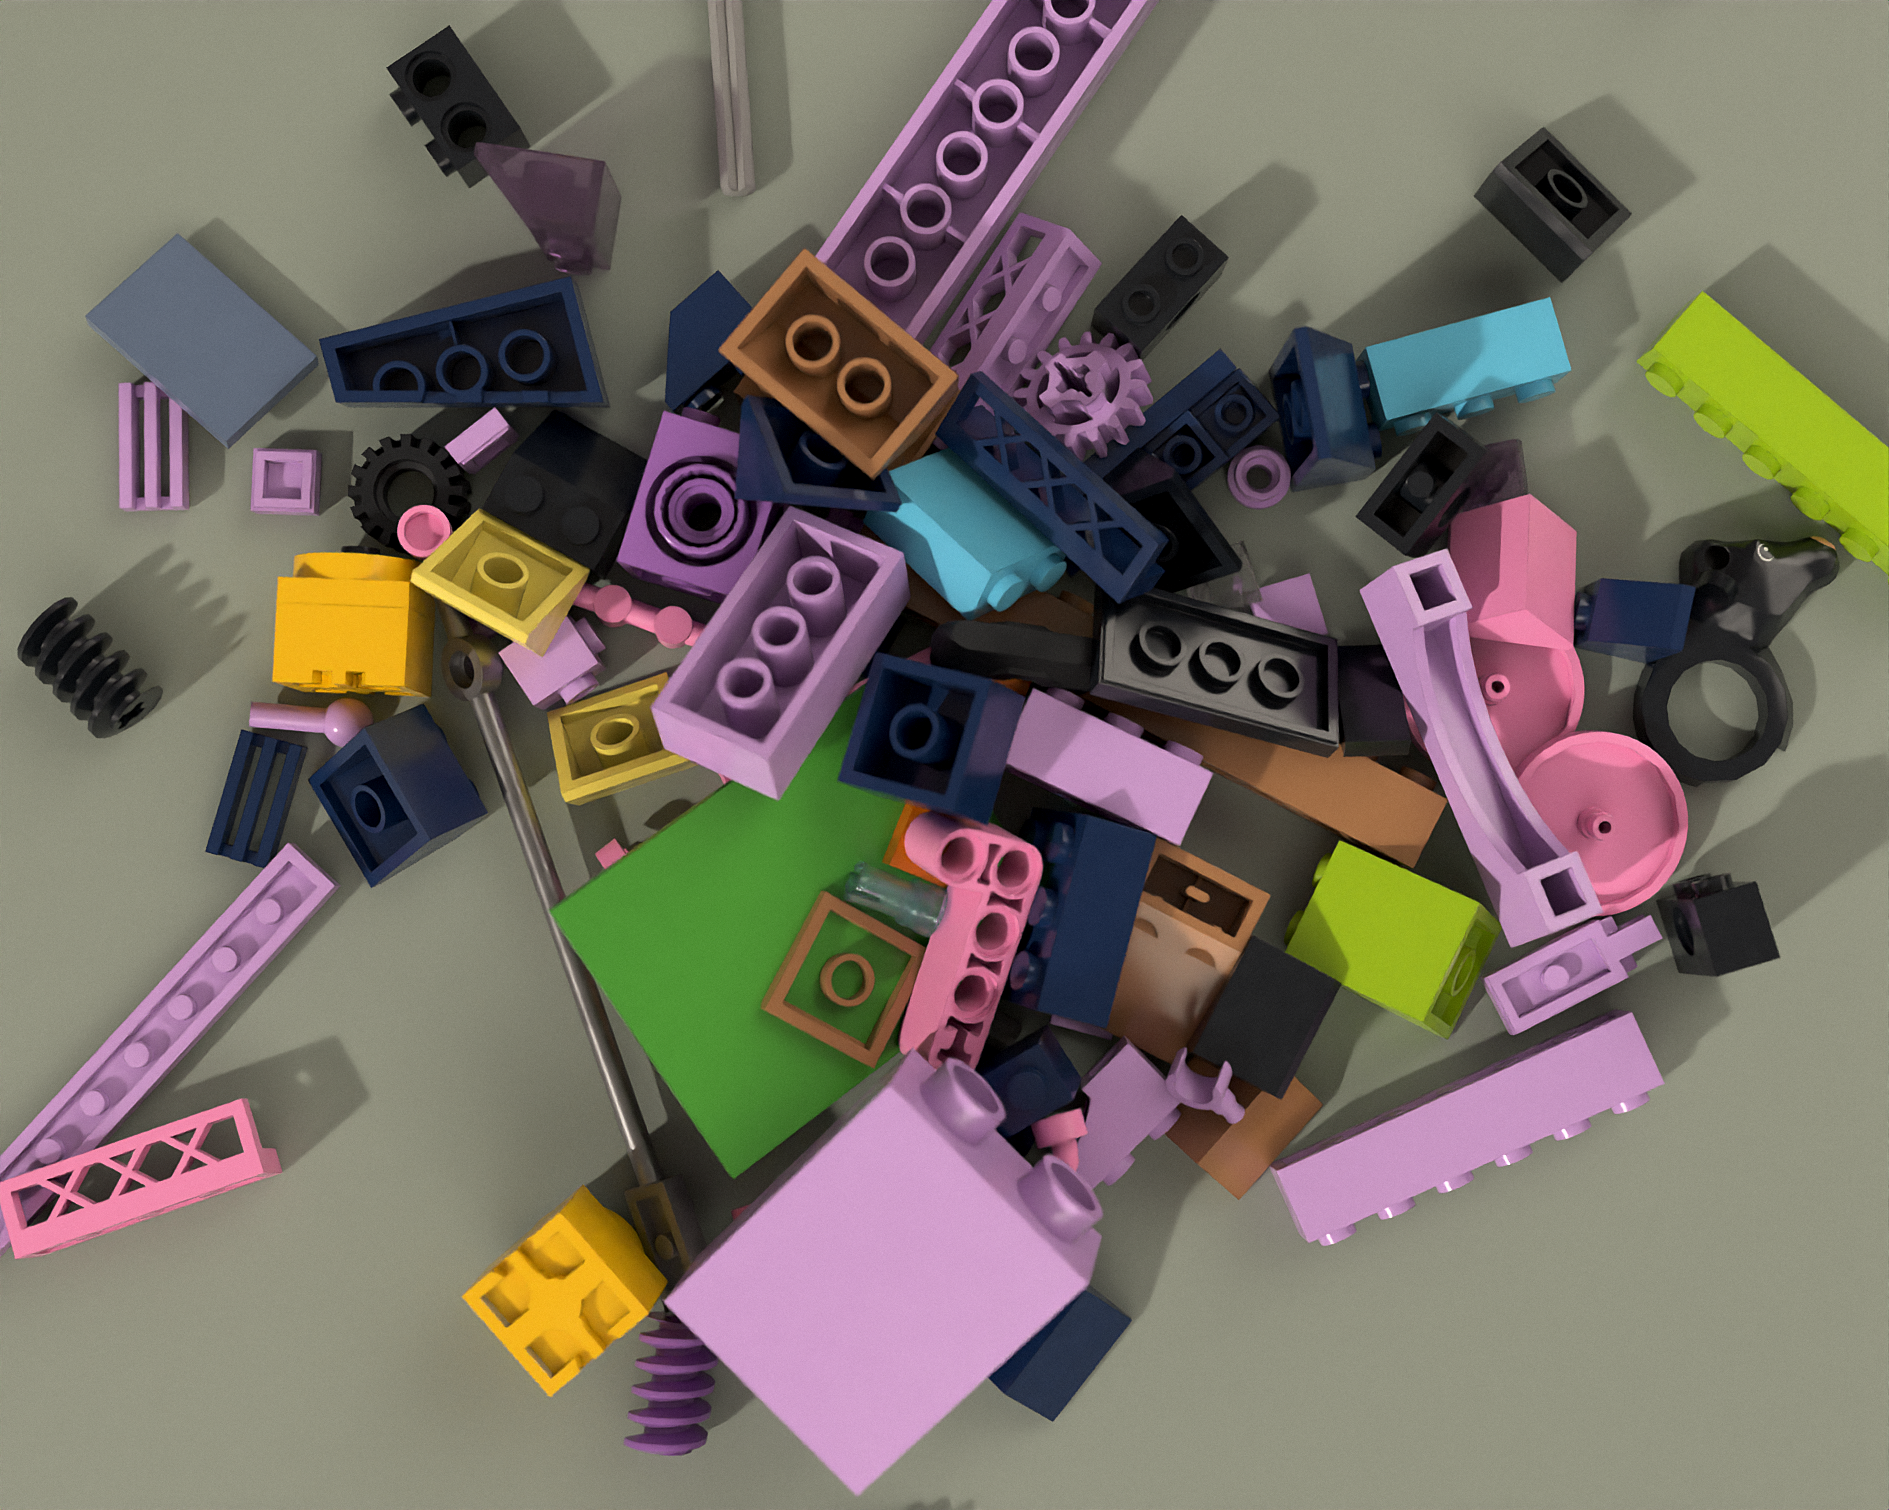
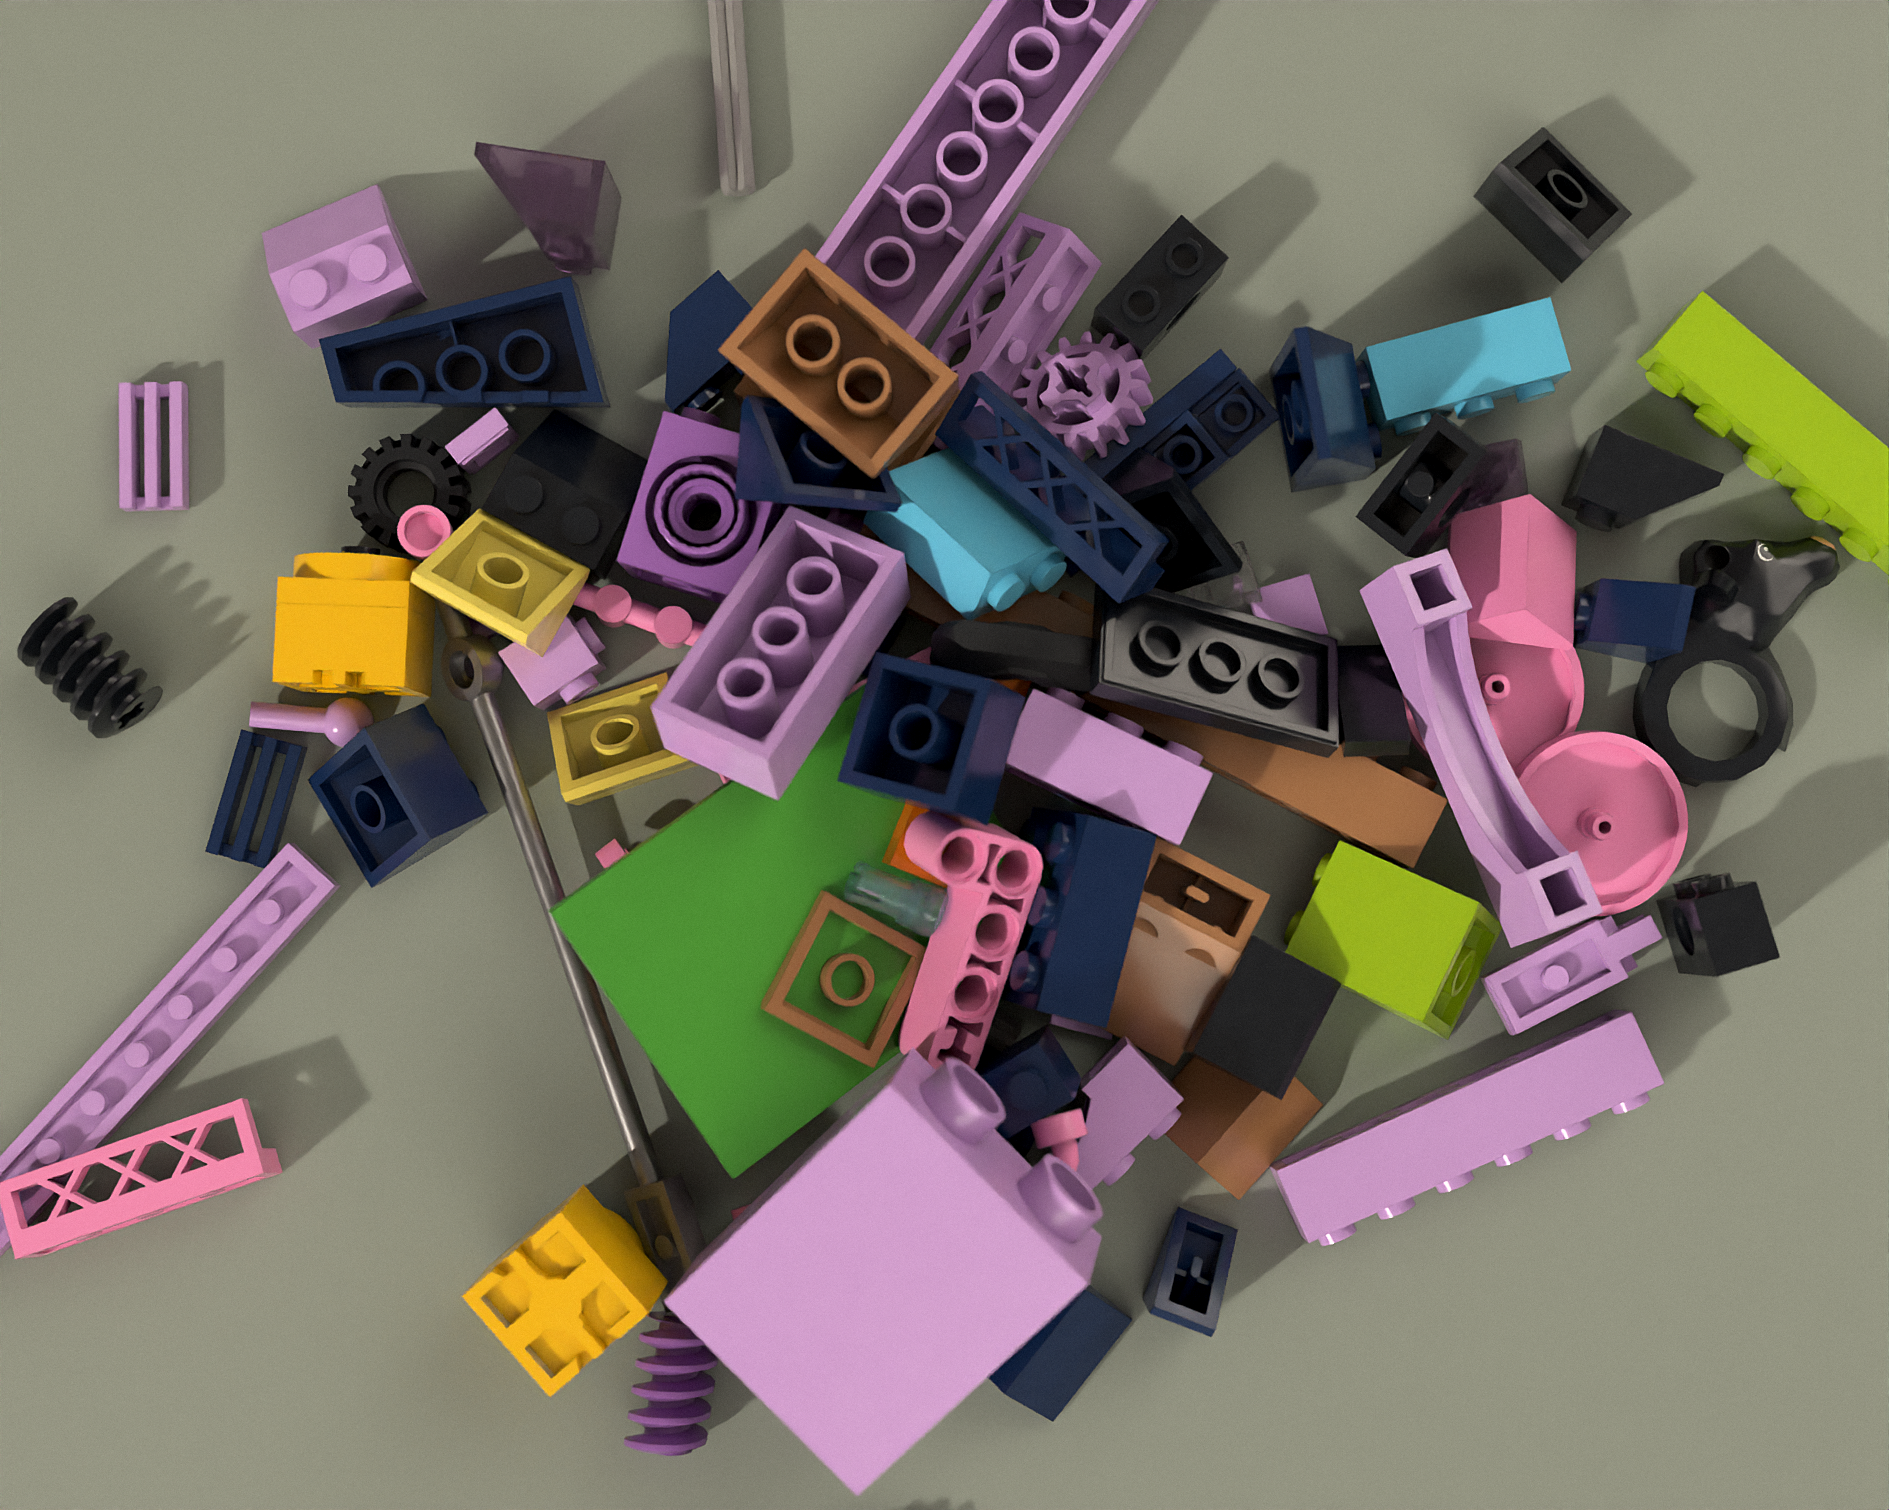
(202, 340): sand blue tile -> none
(286, 481): lavender tile -> none
(341, 267): none -> lavender slope
(463, 104): black brick -> none
(1191, 1272): none -> dark blue slope
(1203, 1091): lavender piece -> none
(1272, 463): lavender plate -> none
(1631, 480): none -> black slope

